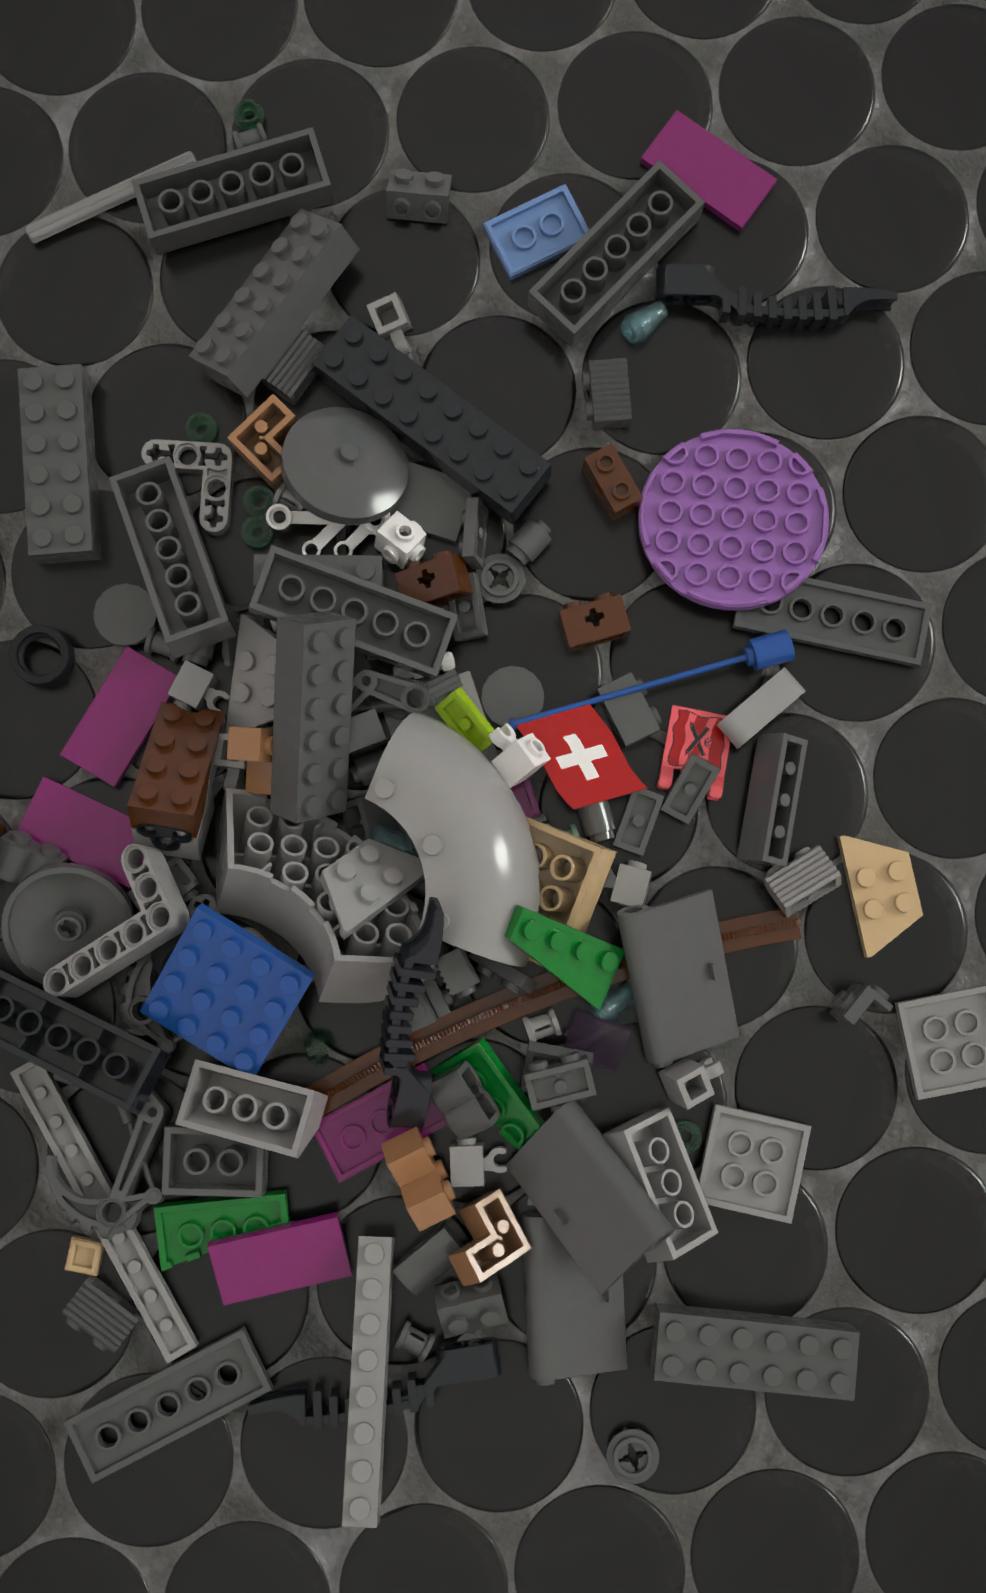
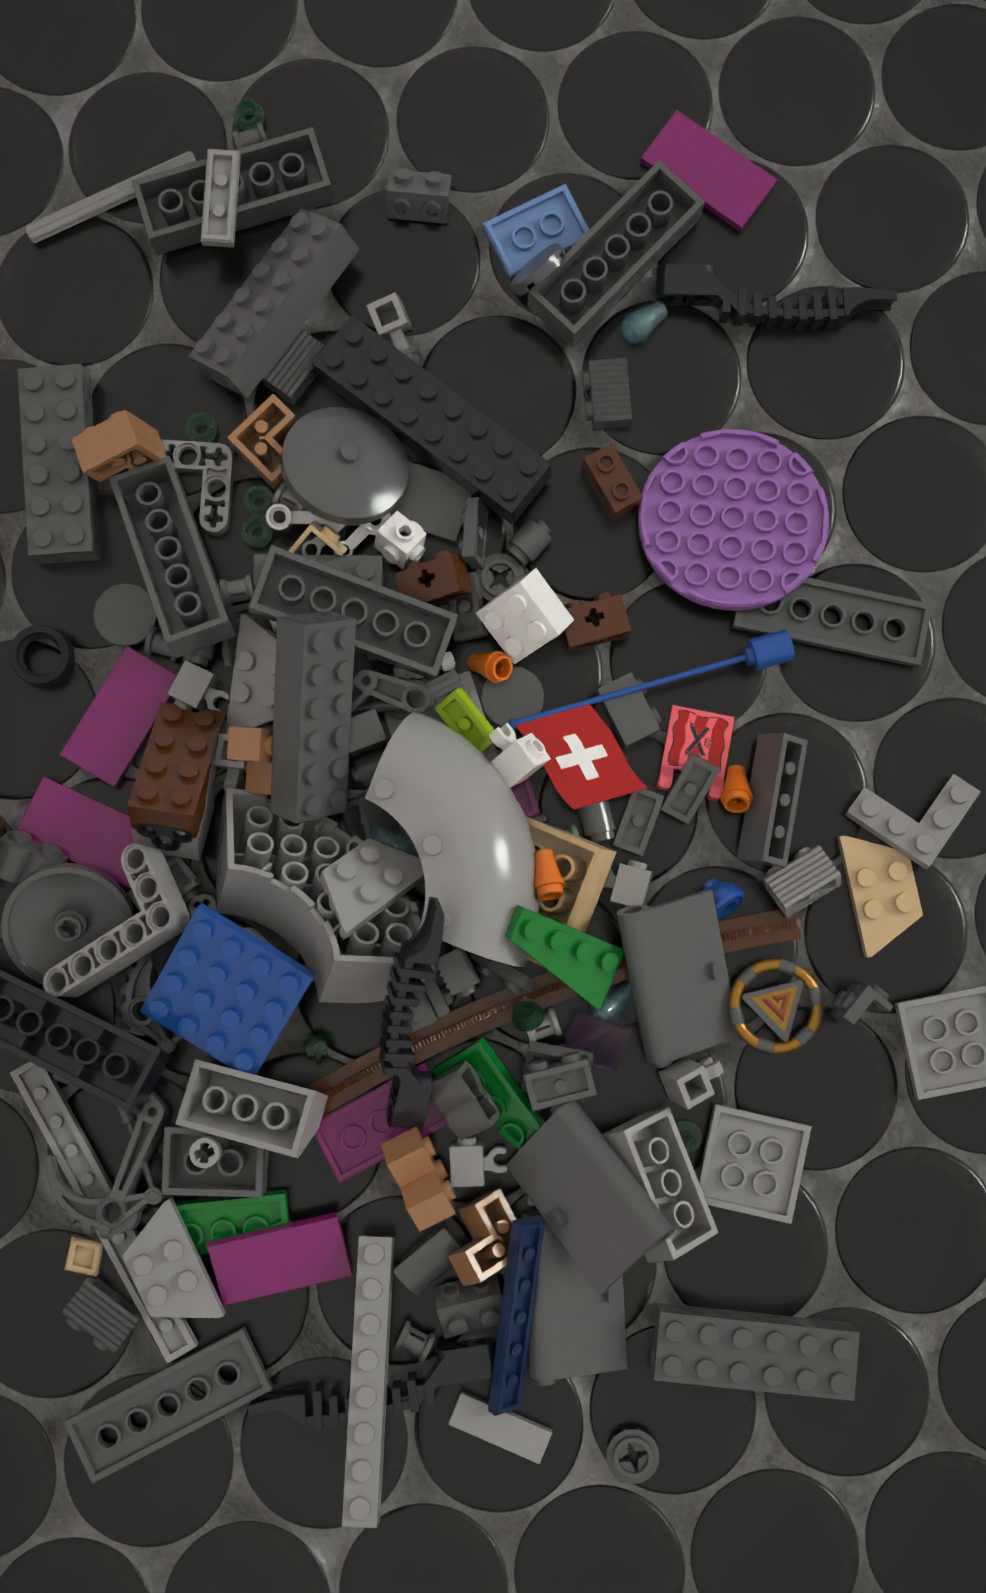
(117, 445): none -> medium nougat brick
(170, 1269): none -> light grey wing
(198, 1144): none -> light grey bush
(220, 198): none -> light grey tile
(237, 590): none -> light grey bush
(326, 534): none -> tan bracket
(491, 665): none -> orange cone
(504, 1430): none -> light grey tile
(516, 1314): none -> dark blue tile
(525, 616): none -> white brick
(527, 1016): none -> clear green plate
(538, 268): none -> dark grey tile
(547, 879): none -> orange cone
(726, 897): none -> blue brick
(736, 791): none -> orange cone
(761, 708): light grey beam -> none
(776, 1006): none -> piece
(915, 840): none -> light grey plate

